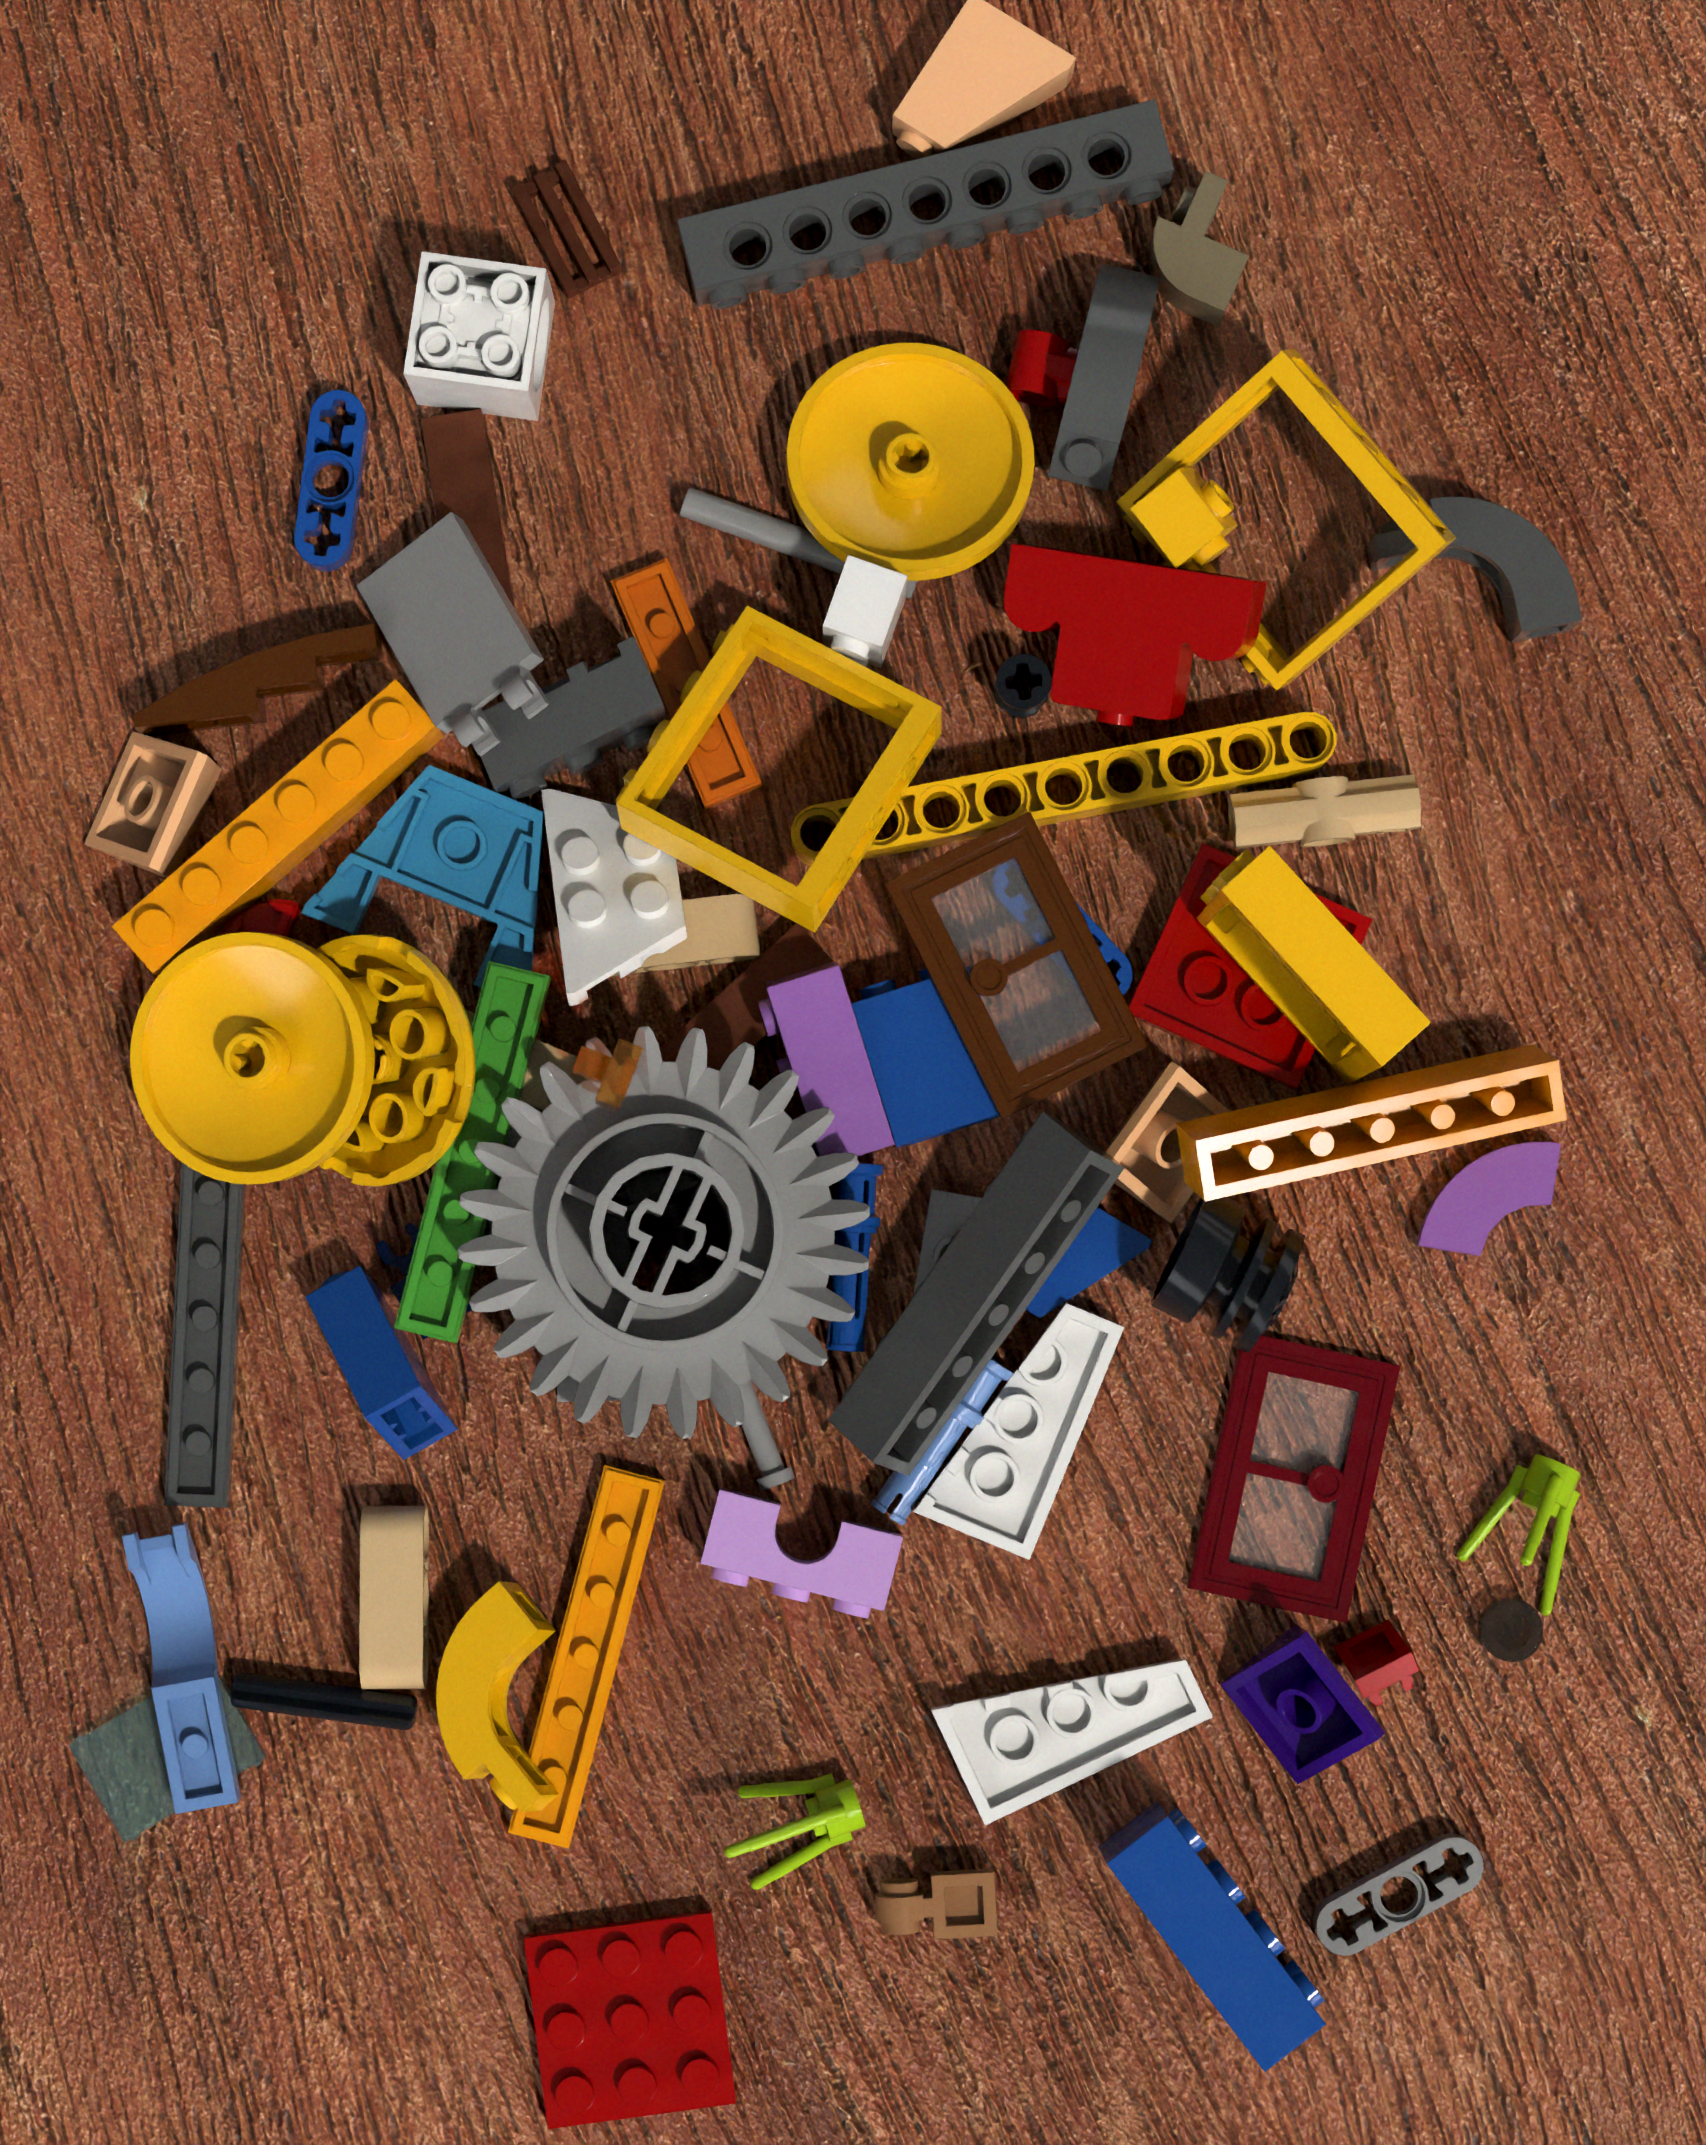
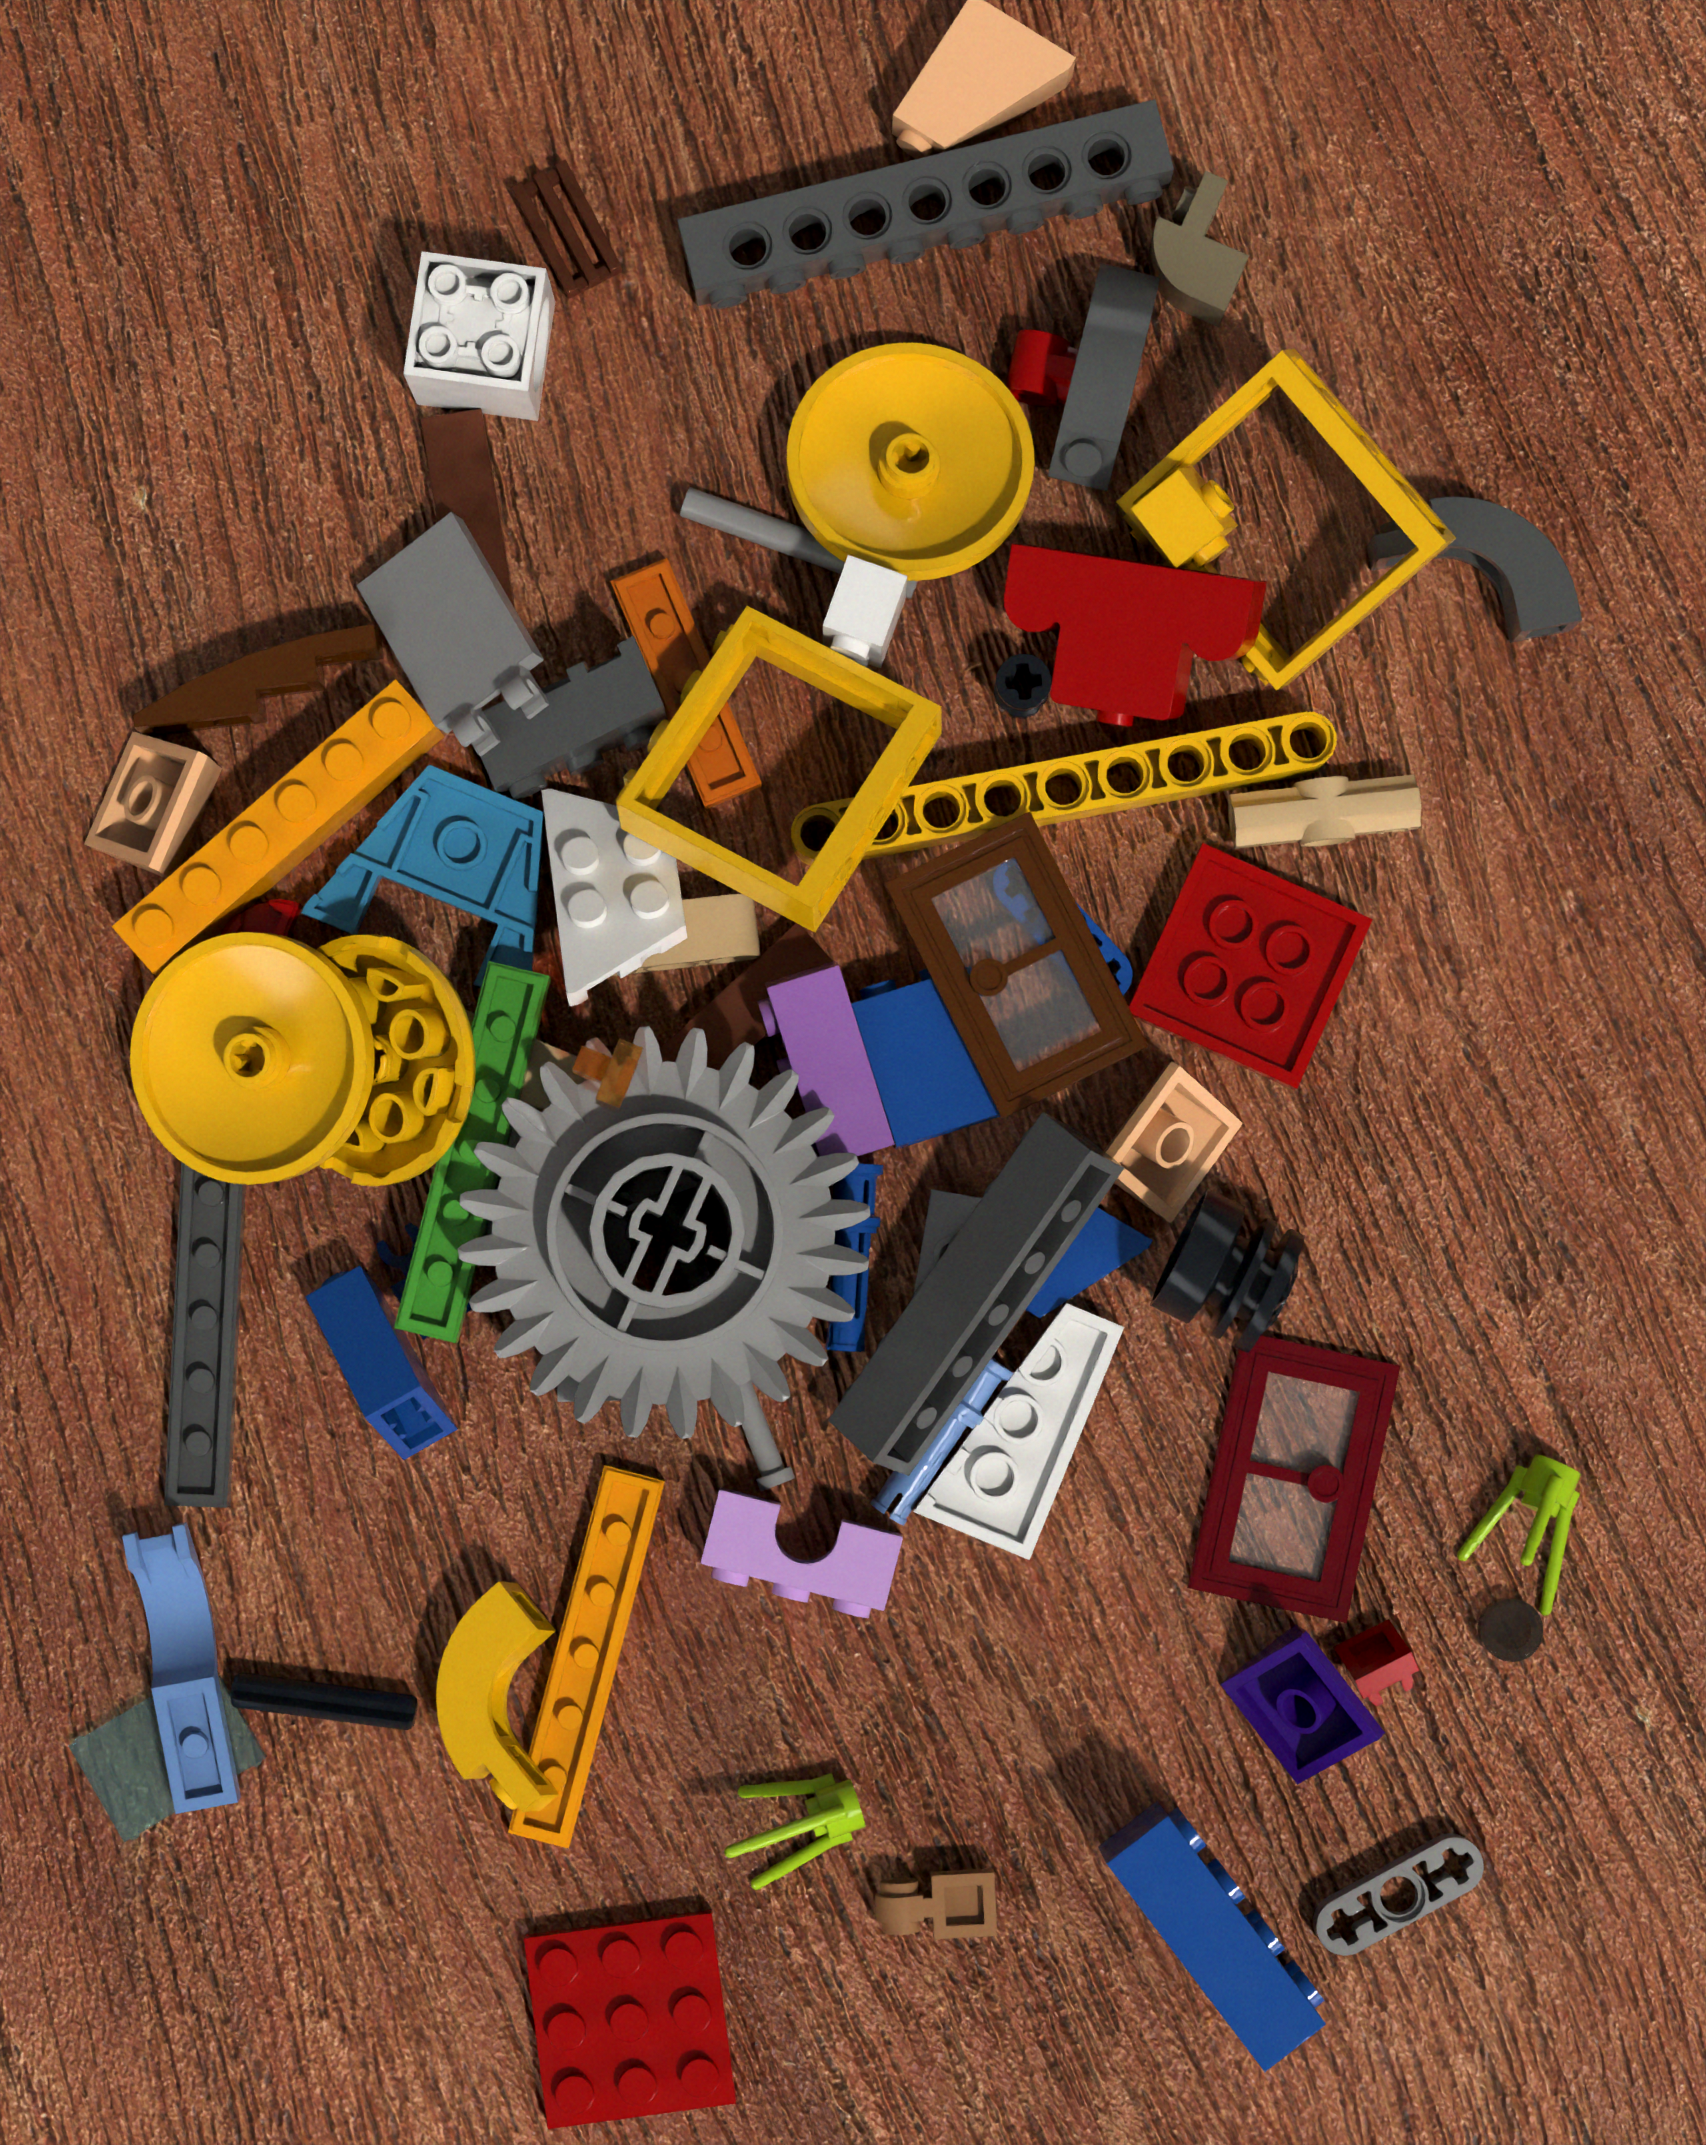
(353, 438): blue beam -> none
(394, 1597): tan beam -> none
(1055, 1734): white wing -> none
(1309, 965): yellow window -> none
(1371, 1122): light orange brick -> none
(1486, 1192): medium lavender tile -> none

